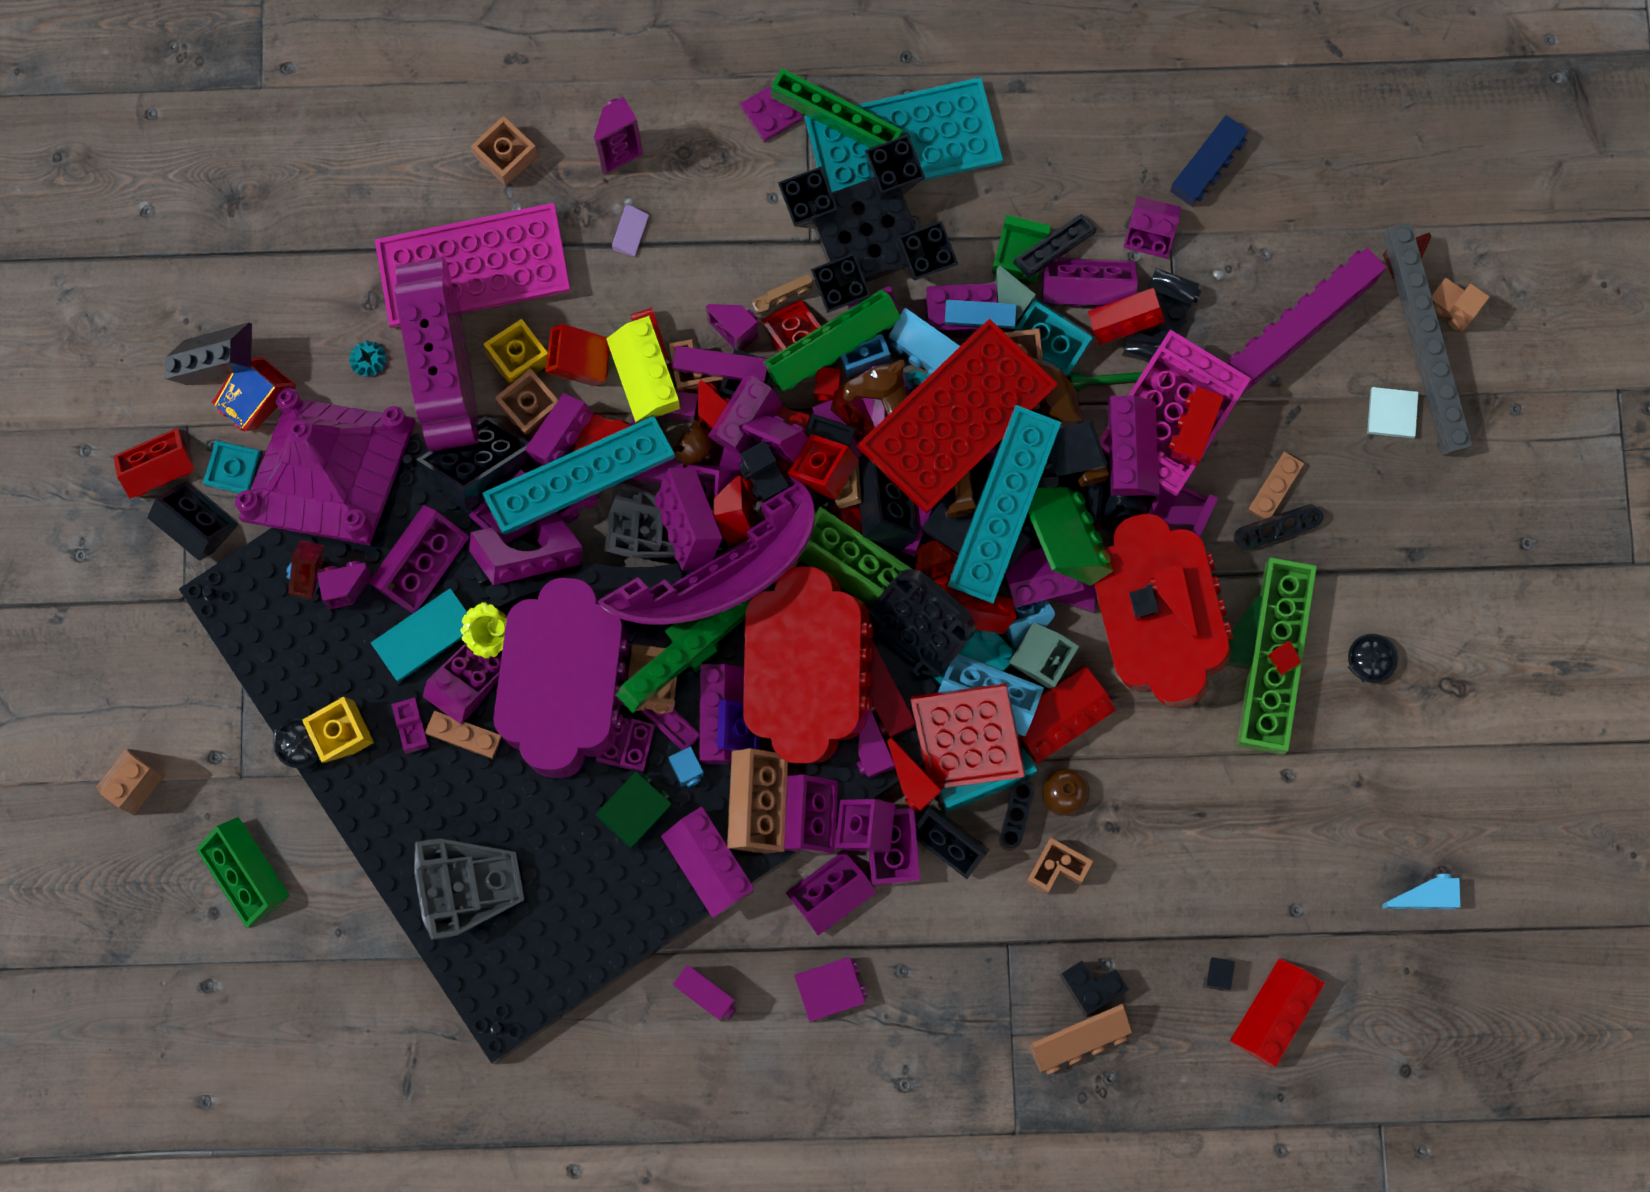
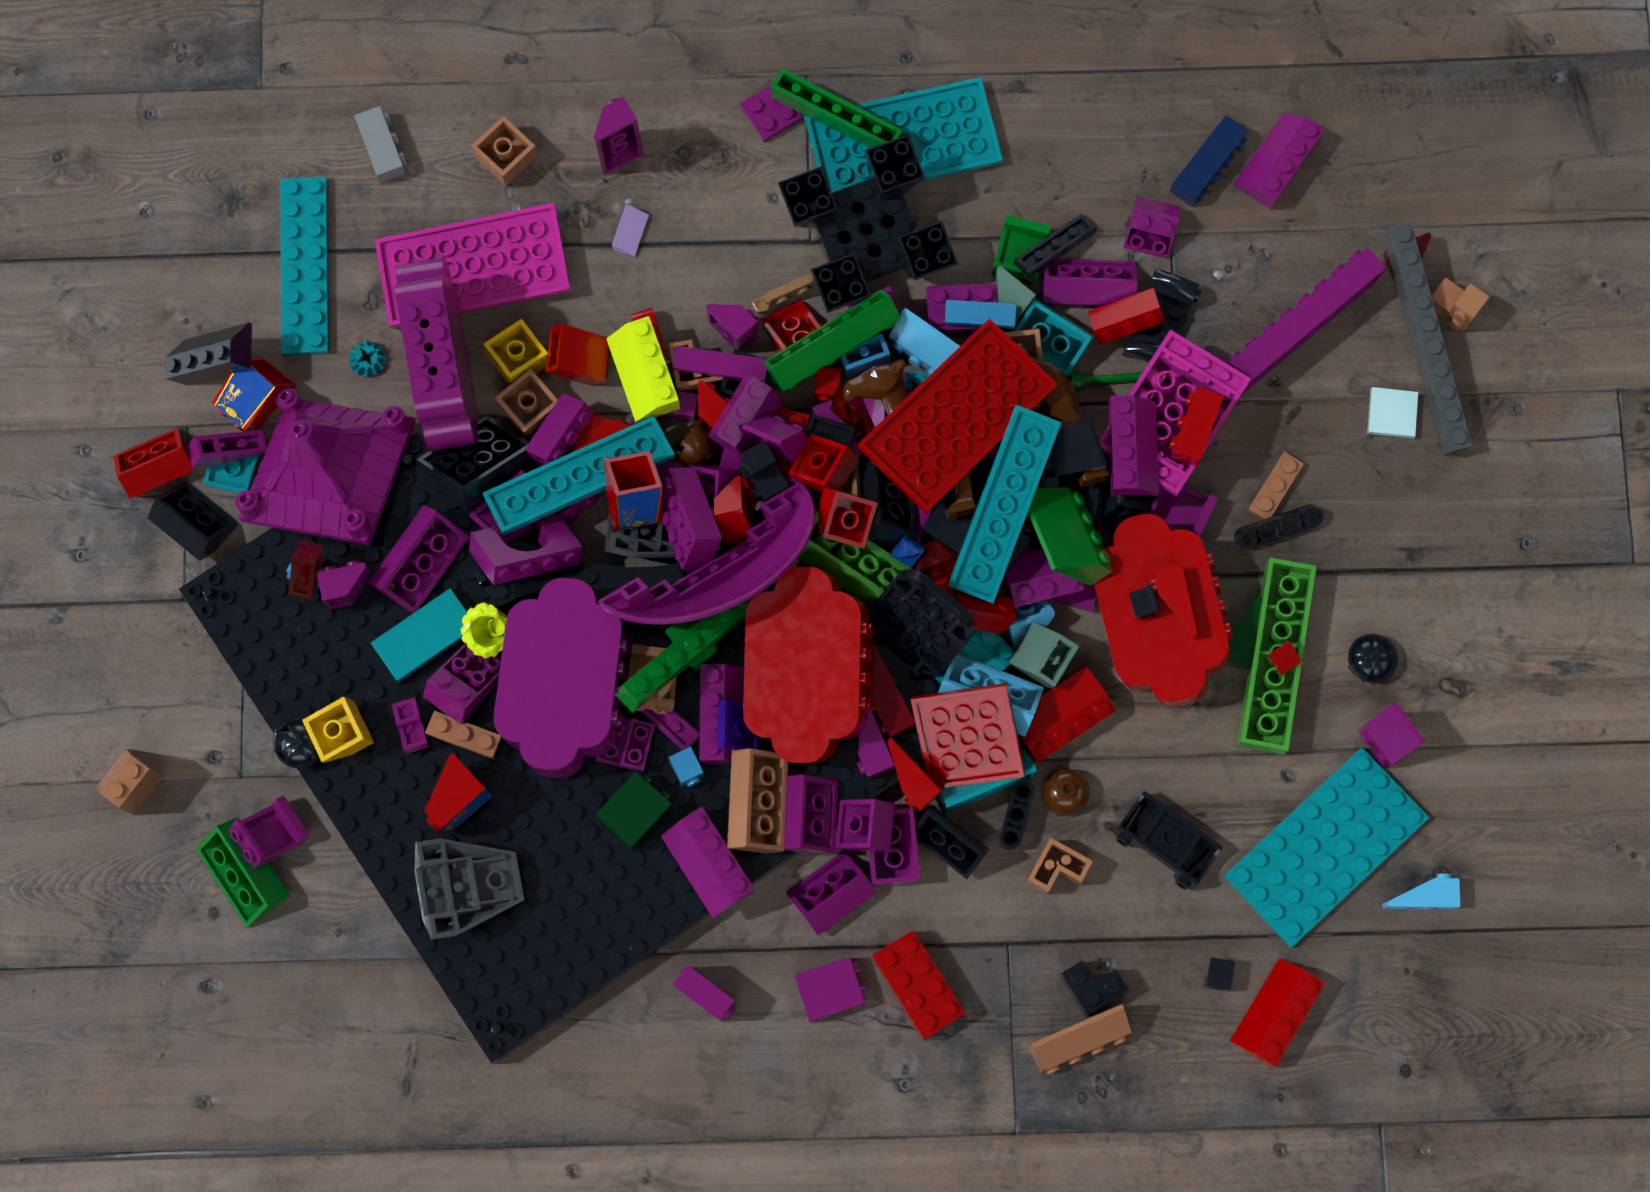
(225, 447): none -> magenta slope
(269, 832): none -> magenta panel
(304, 266): none -> teal plate
(381, 144): none -> light grey brick
(454, 797): none -> red slope
(633, 491): none -> red slope
(845, 517): none -> red slope
(907, 551): none -> blue tile
(918, 985): none -> red brick
(1168, 840): none -> black piece
(1279, 158): none -> magenta slope
(1326, 847): none -> teal plate
(1390, 735): none -> magenta slope

